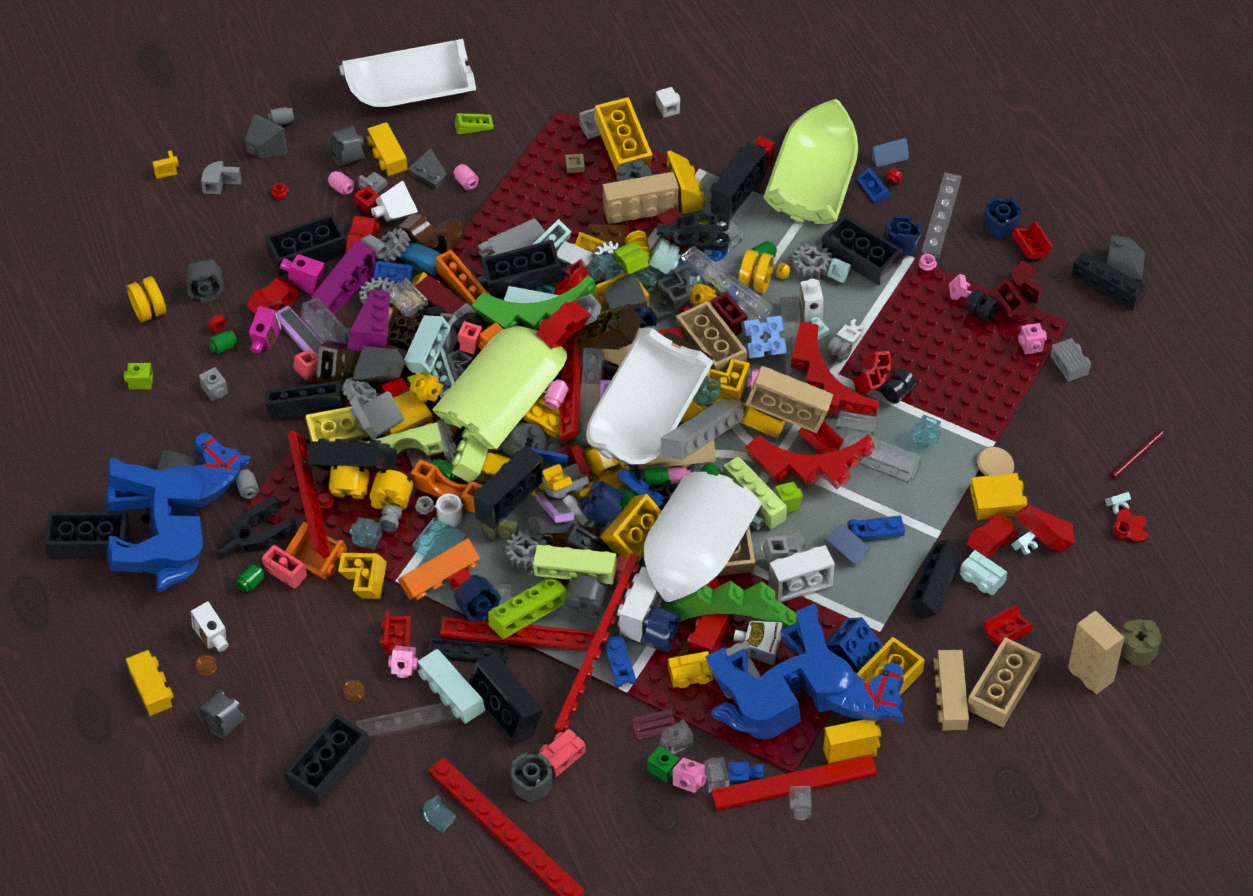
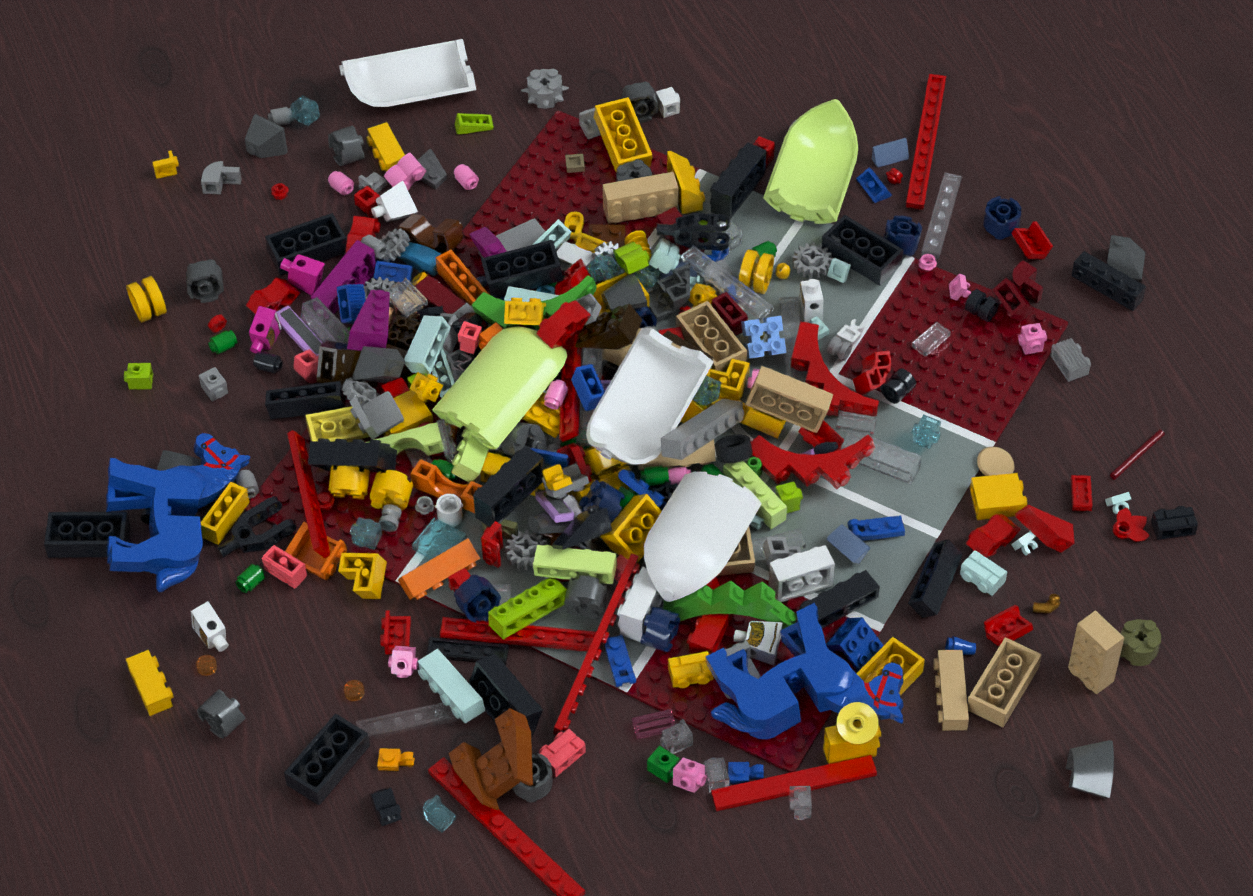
(224, 513): none -> yellow brick
(268, 362): none -> black brick
(305, 110): none -> clear light blue brick
(350, 299): none -> blue brick
(385, 806): none -> black brick
(392, 758): none -> light orange plate
(406, 170): none -> bright pink brick
(487, 242): none -> magenta slope
(492, 544): none -> red bracket
(501, 766): none -> dark orange wedge
(524, 312): none -> yellow bracket
(544, 88): none -> light grey brick
(575, 222): none -> yellow plate
(584, 527): none -> black slope
(587, 386): none -> blue brick
(642, 99): none -> dark grey brick
(733, 448): none -> black tyre
(755, 464): none -> bright green pin
(823, 448): none -> black piece
(844, 598): none -> black brick
(860, 712): none -> light yellow dish
(926, 142): none -> red plate
(931, 339): none -> clear tile
(959, 644): none -> blue cone
(1048, 607): none -> pearl gold arm
(1081, 493): none -> red plate
(1092, 768): none -> dark grey slope
(1174, 522): none -> black brick

